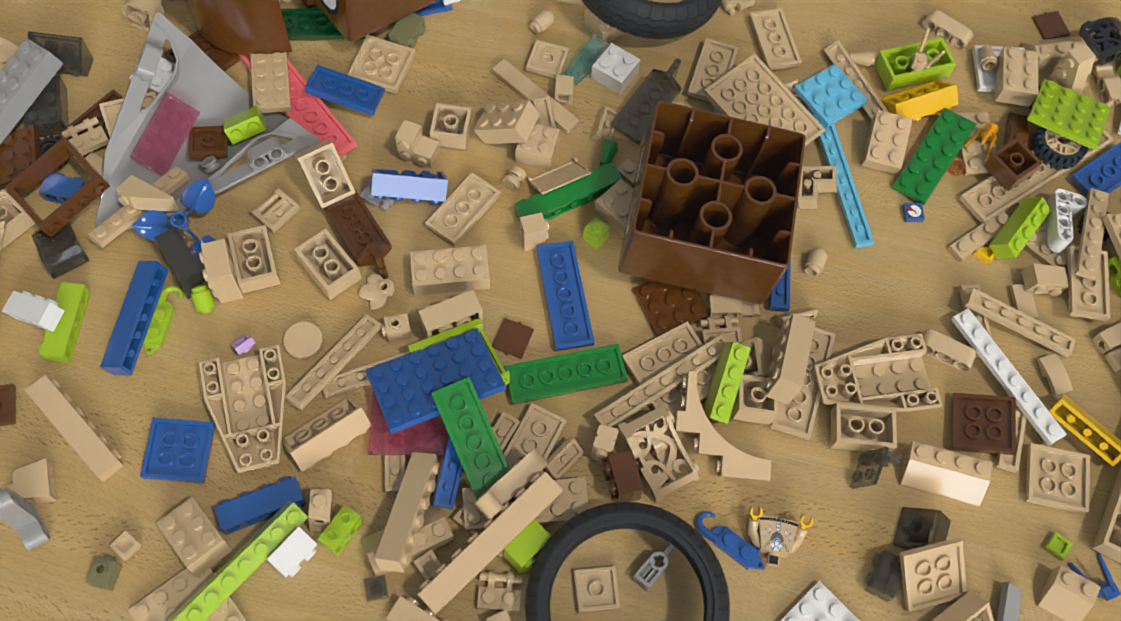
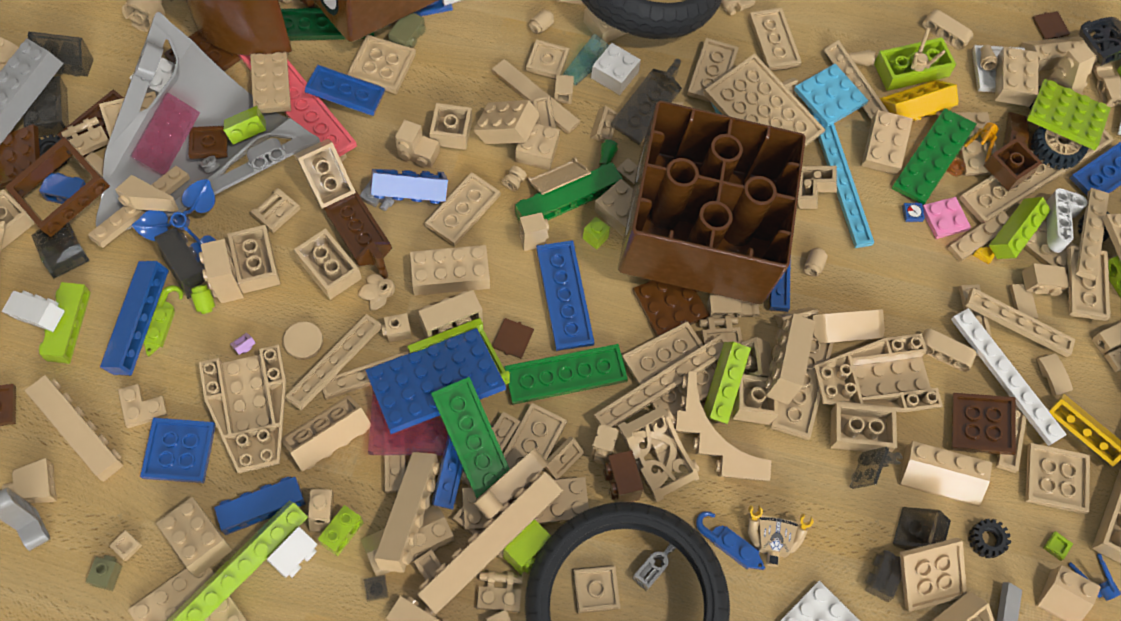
(138, 411): none -> tan plate
(849, 326): none -> tan piece
(946, 218): none -> bright pink plate
(999, 533): none -> black tyre

